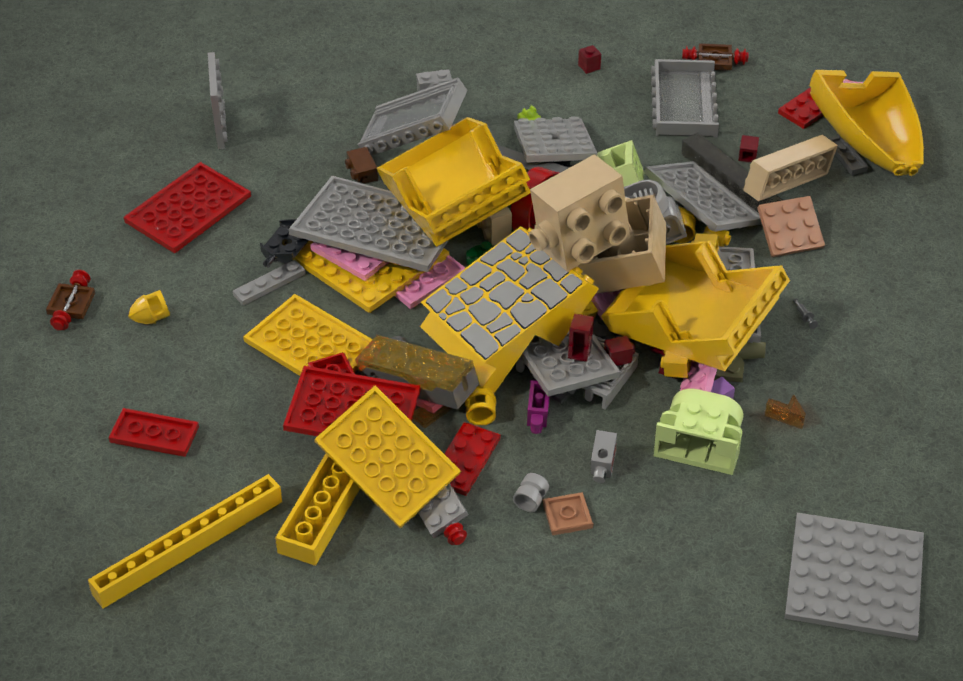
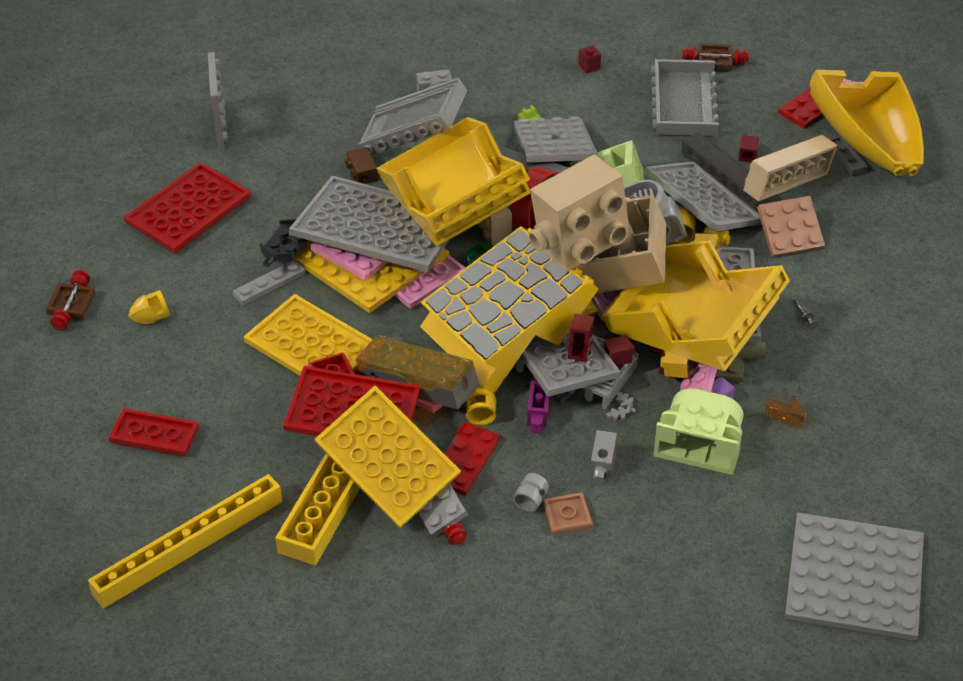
(624, 403): none -> light grey animal

